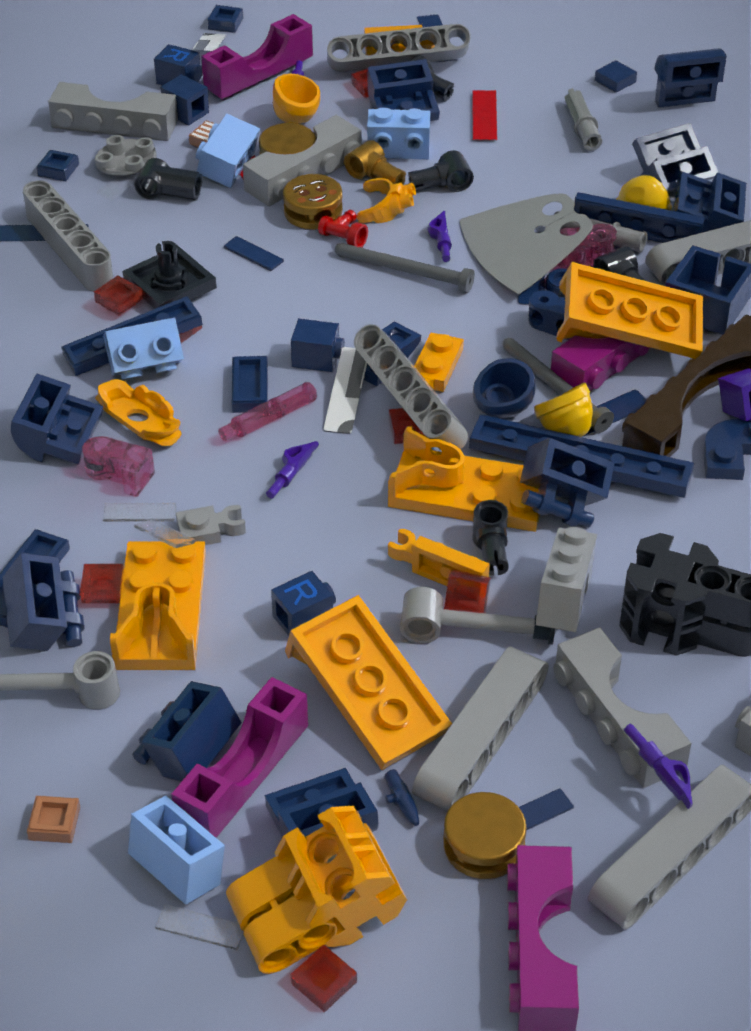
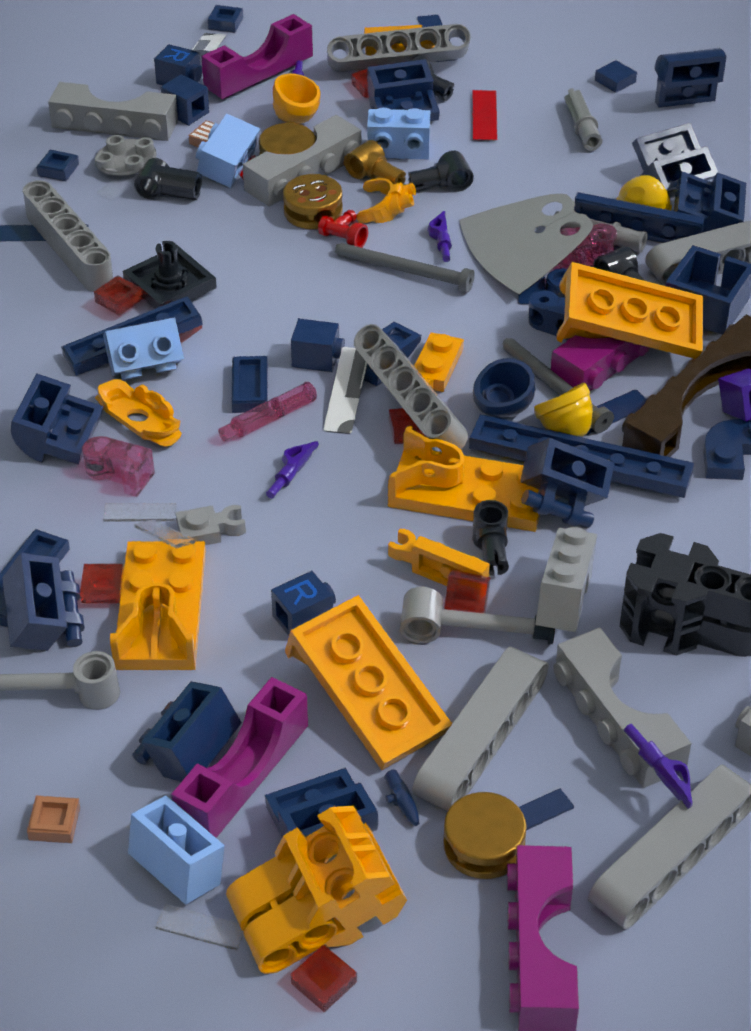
(253, 253): dark blue window -> none

